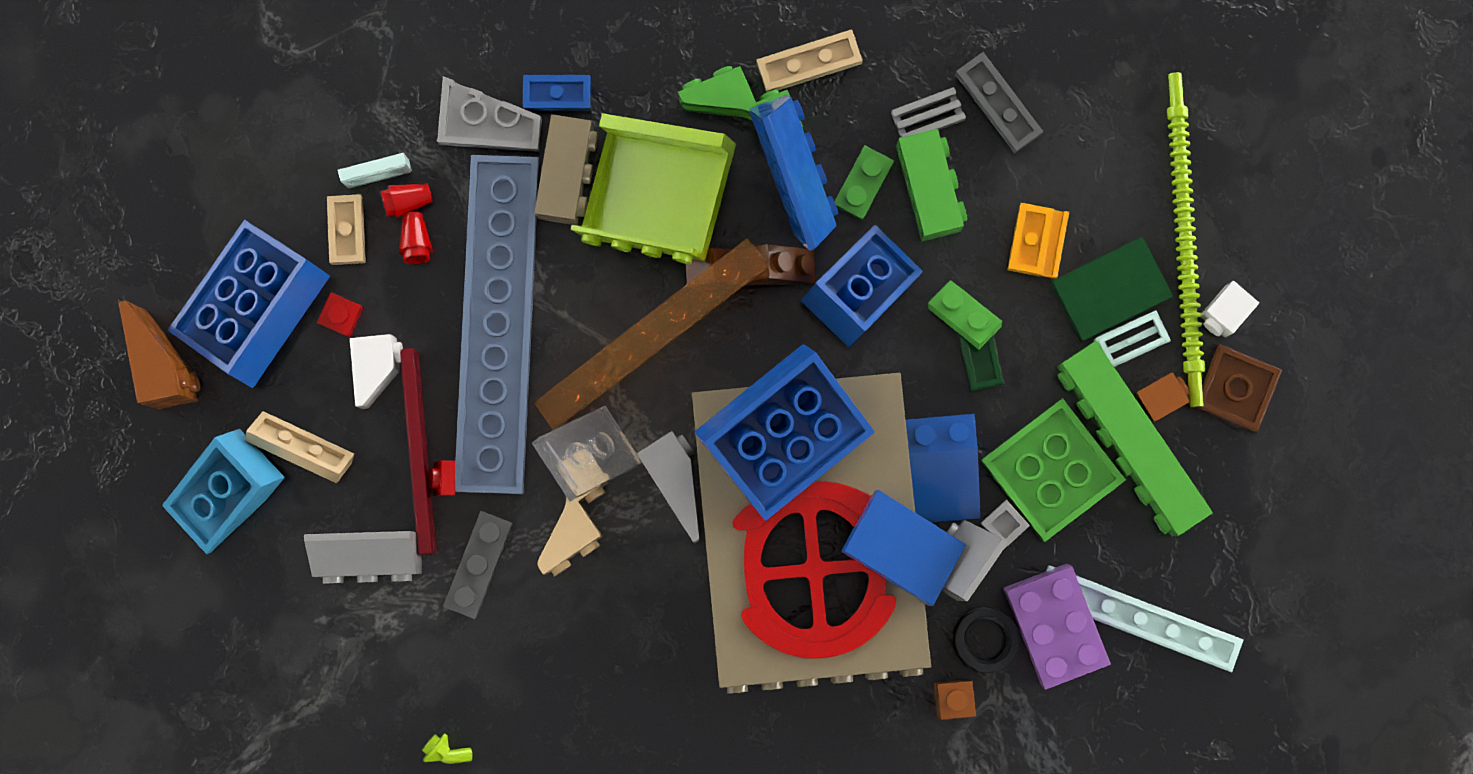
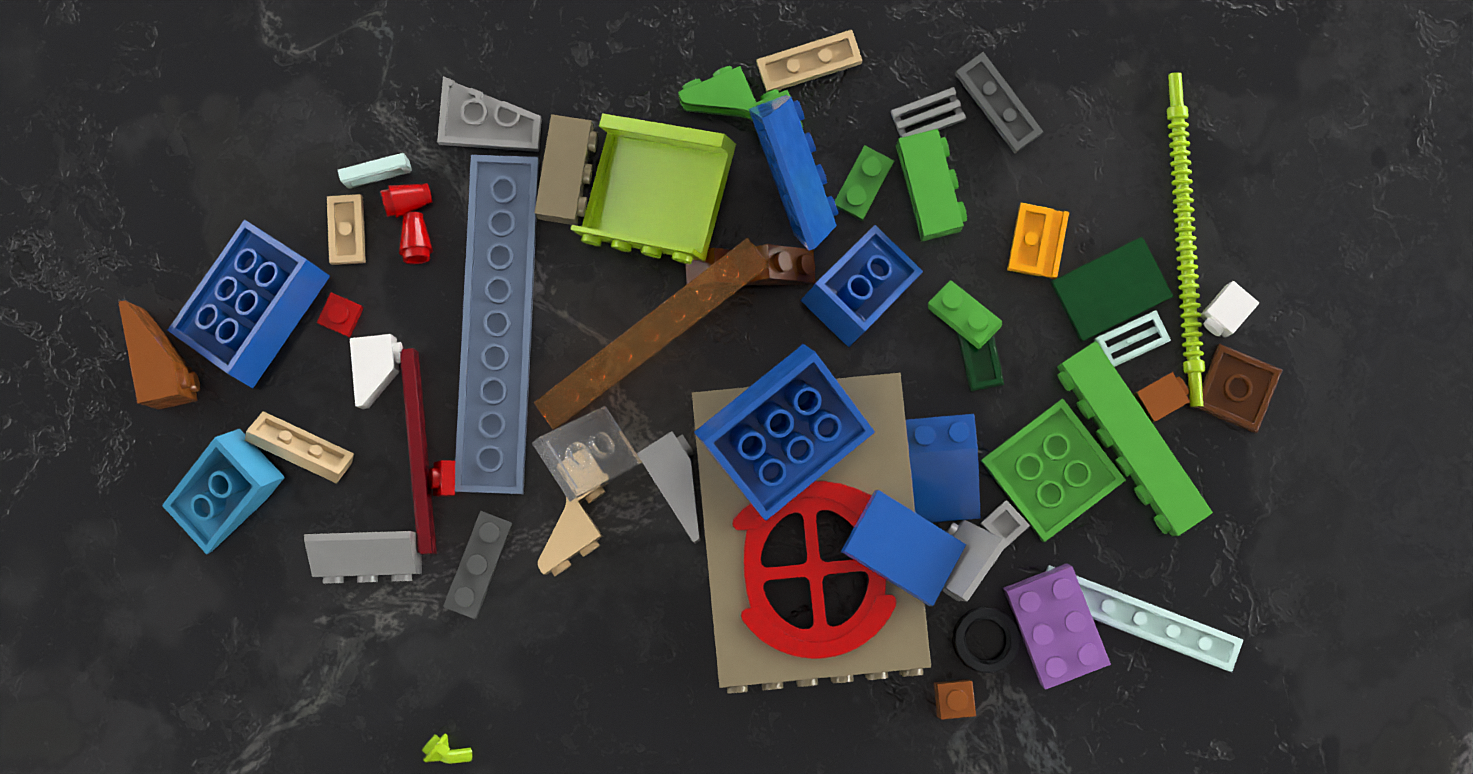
(557, 92): blue plate -> none

